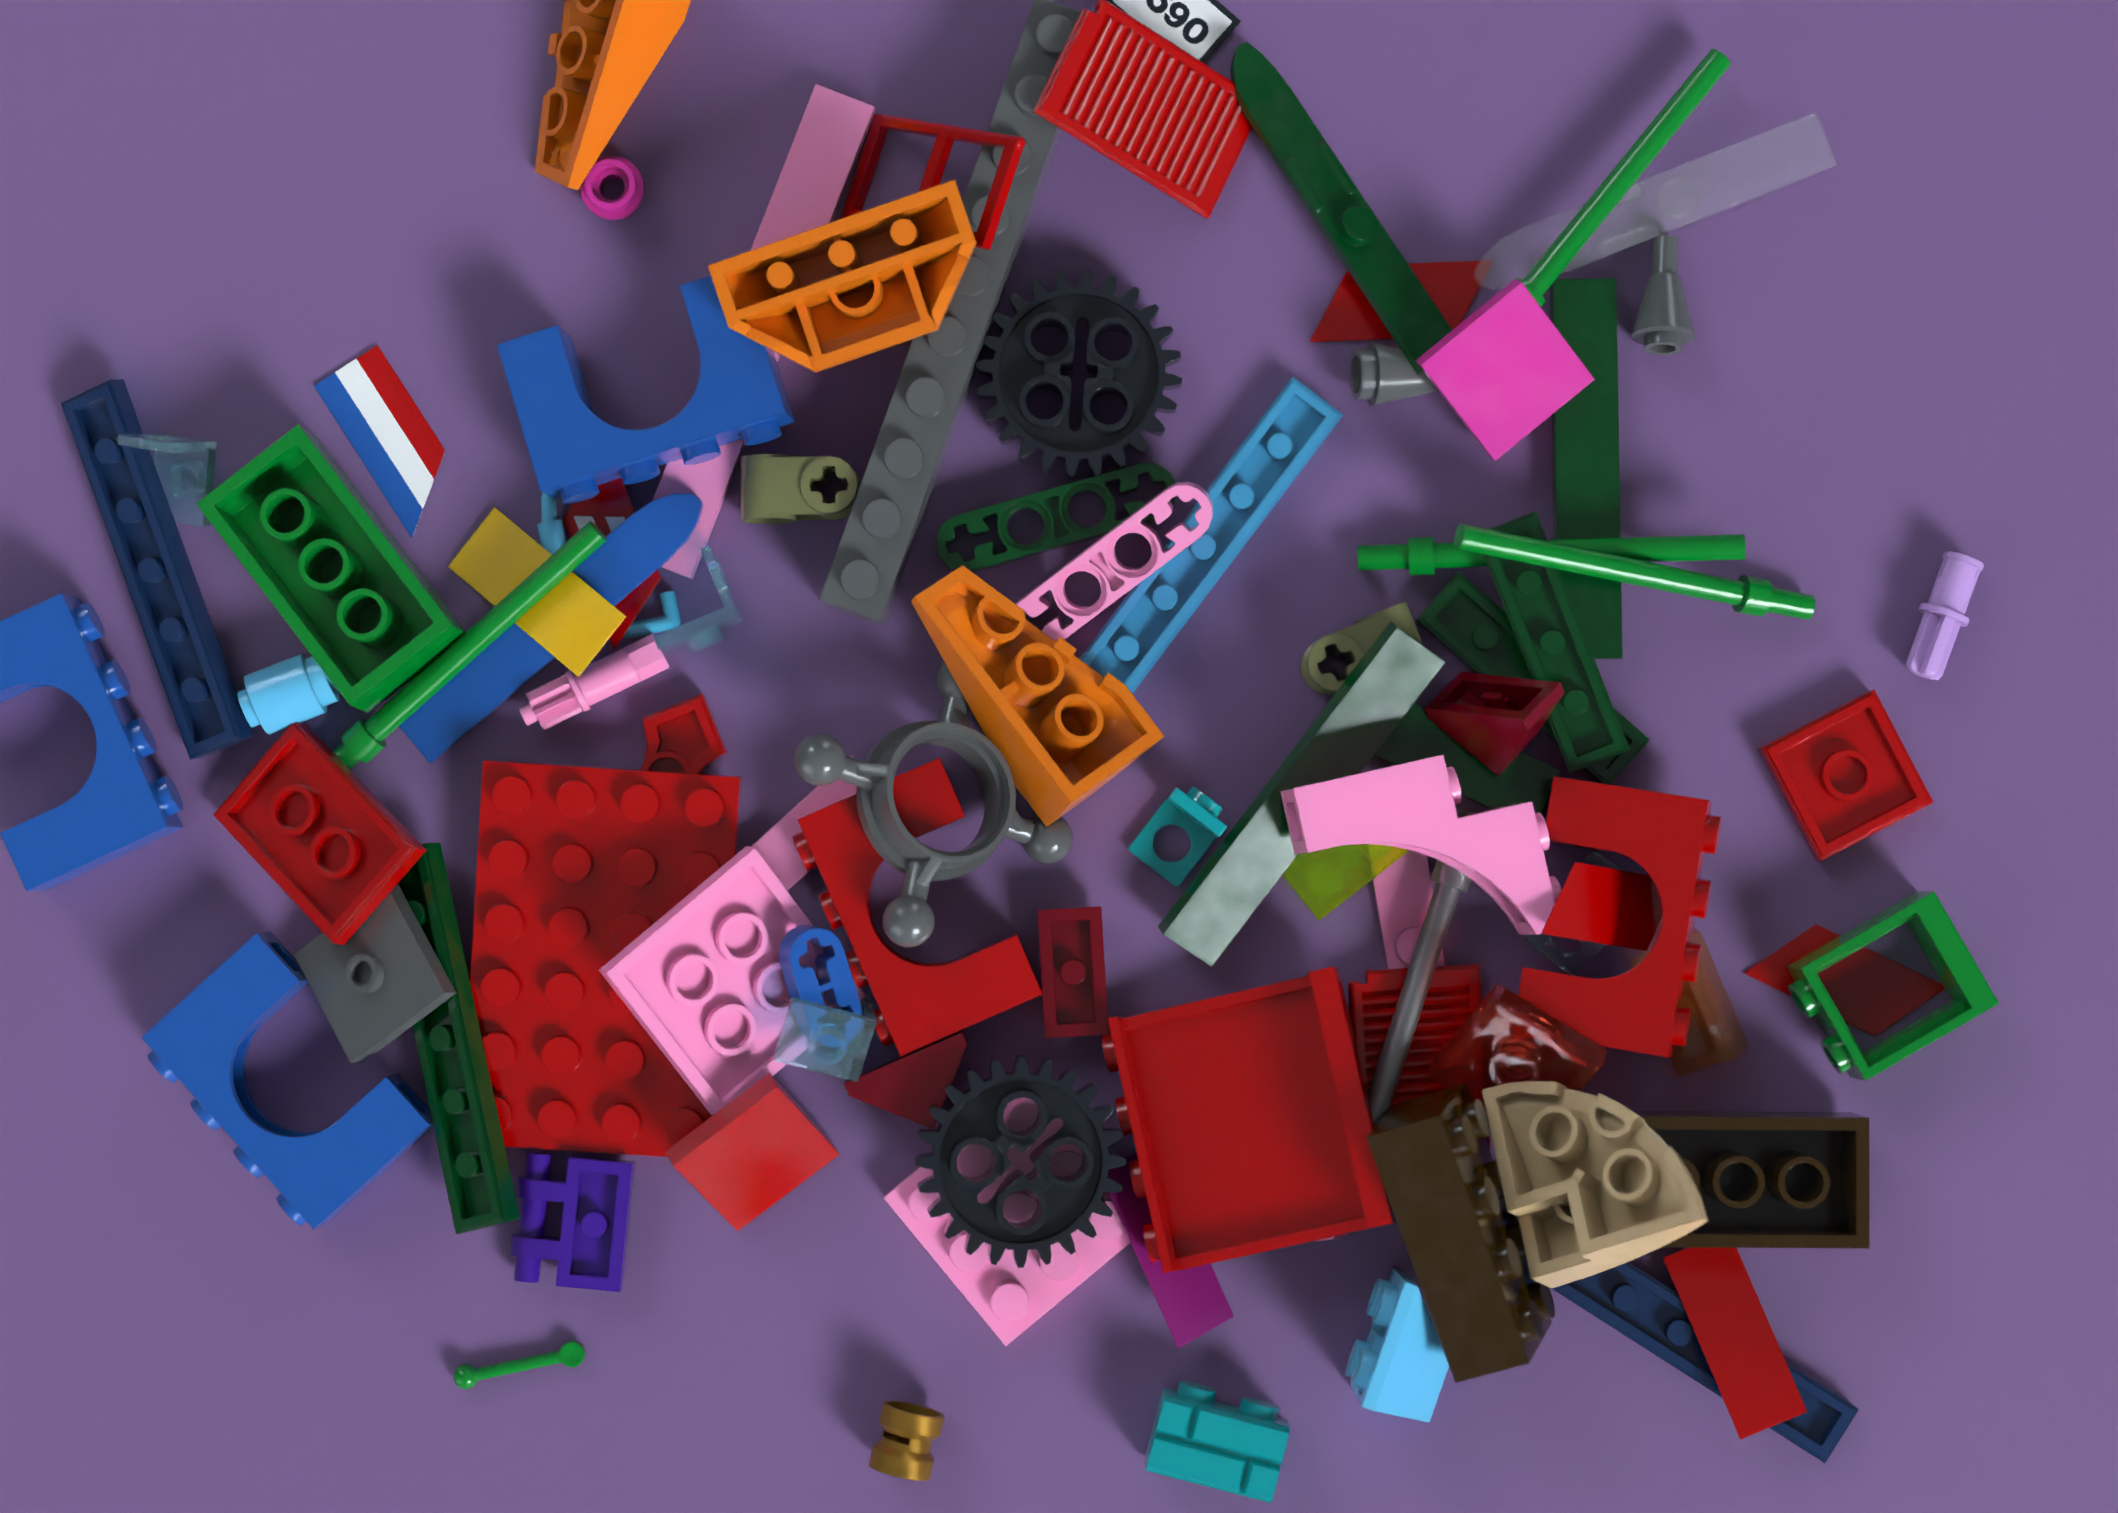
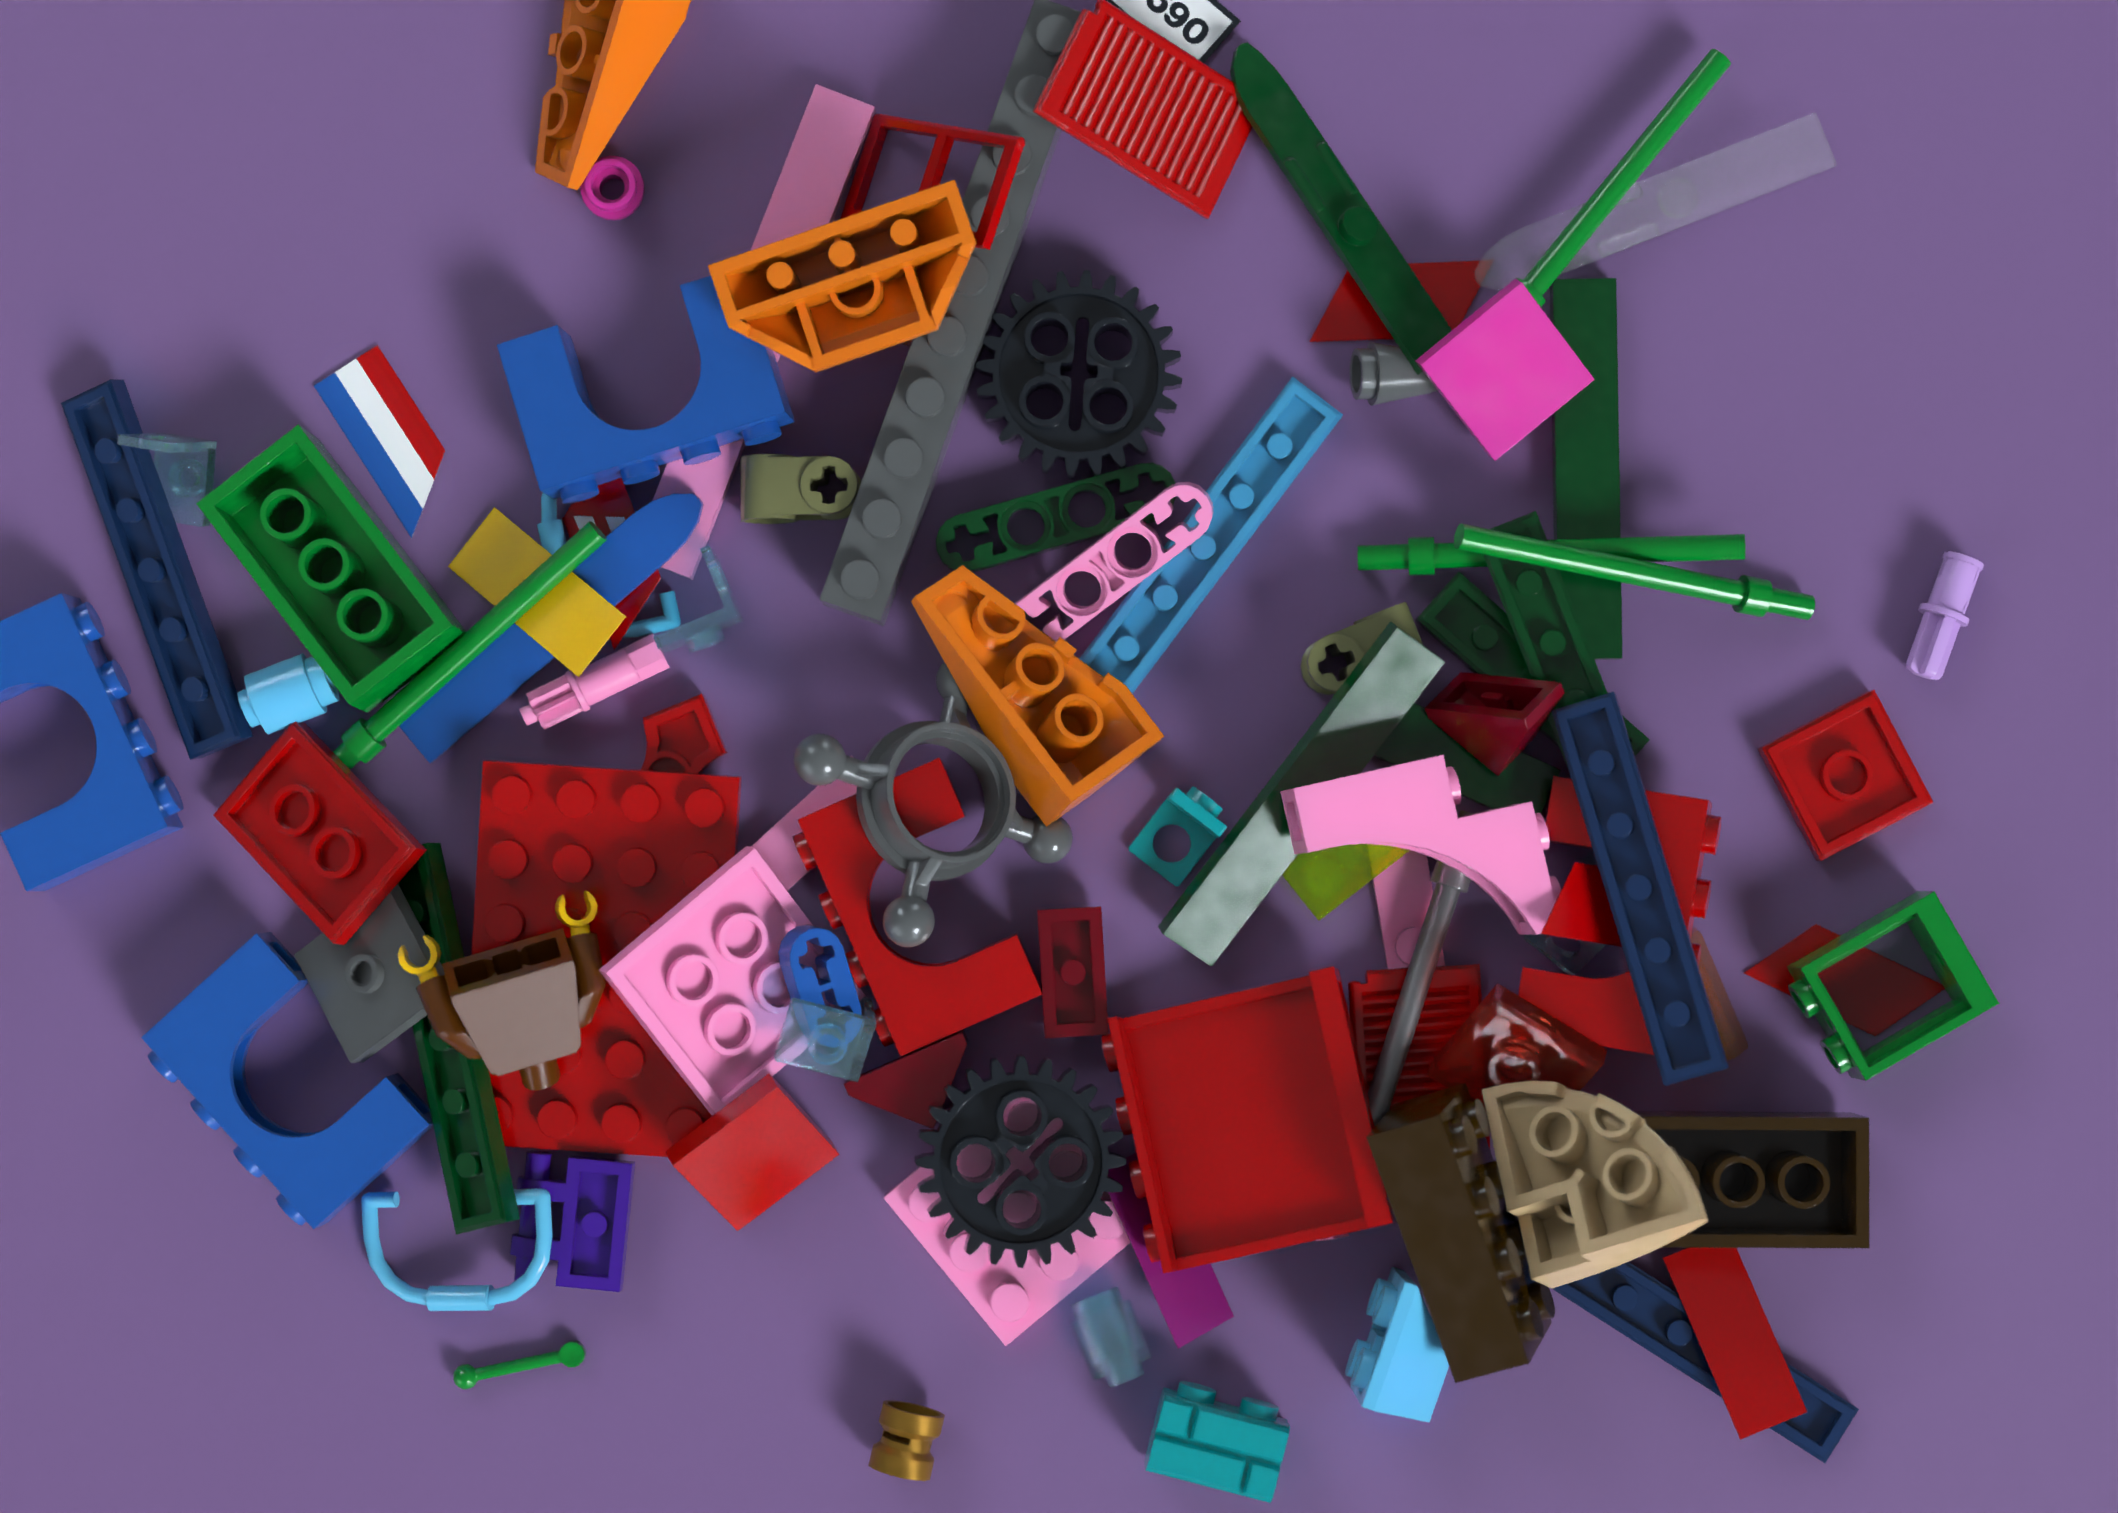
(458, 1296): none -> medium azure piece
(517, 1001): none -> torso
(1110, 1337): none -> clear light blue brick
(1640, 889): none -> dark blue tile
(1664, 316): dark grey cone -> none

